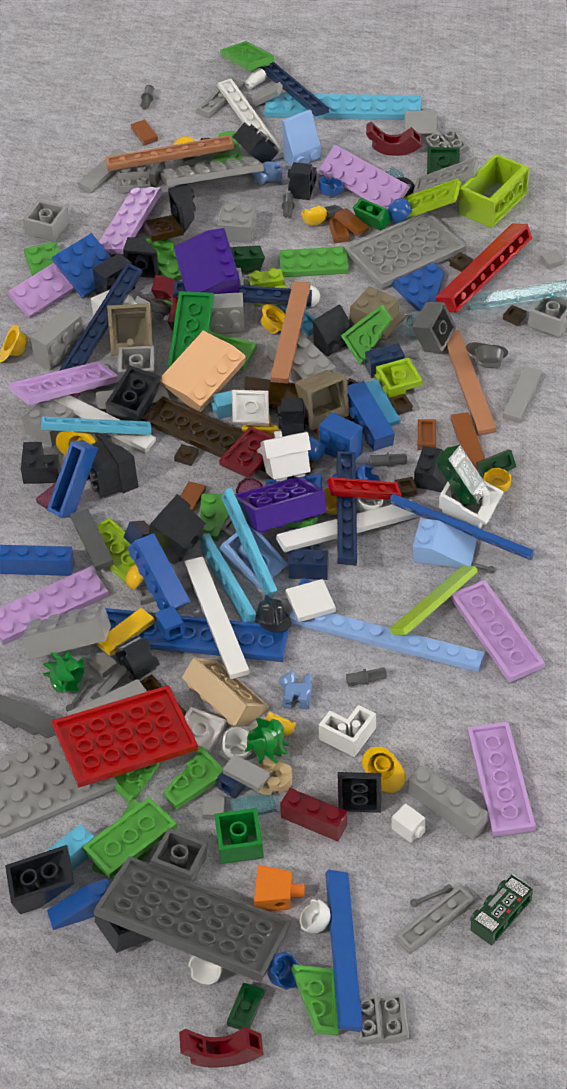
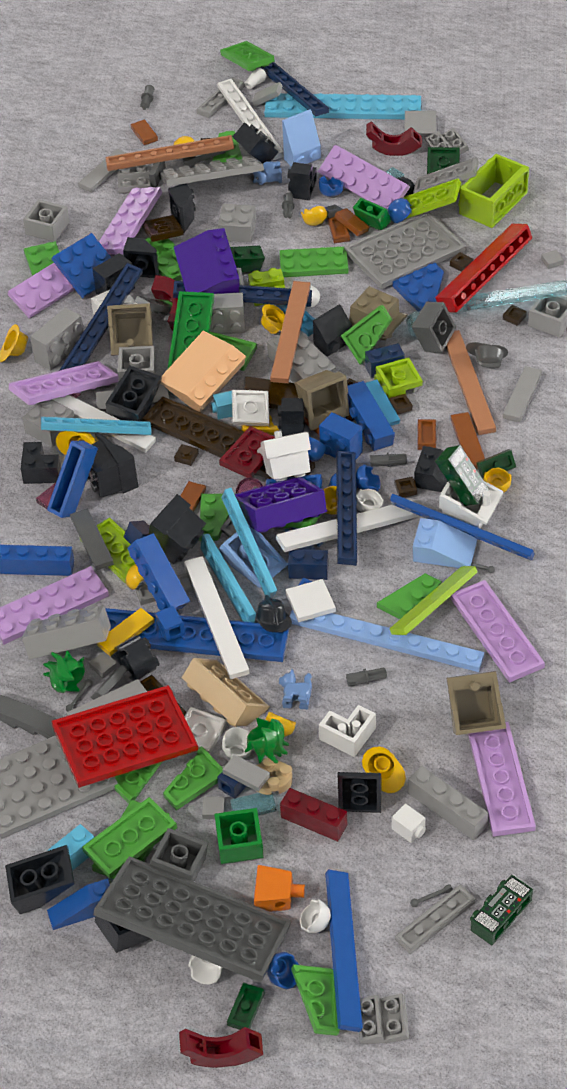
(362, 488): red tile -> none
(408, 596): none -> bright green wing
(475, 703): none -> dark tan piece

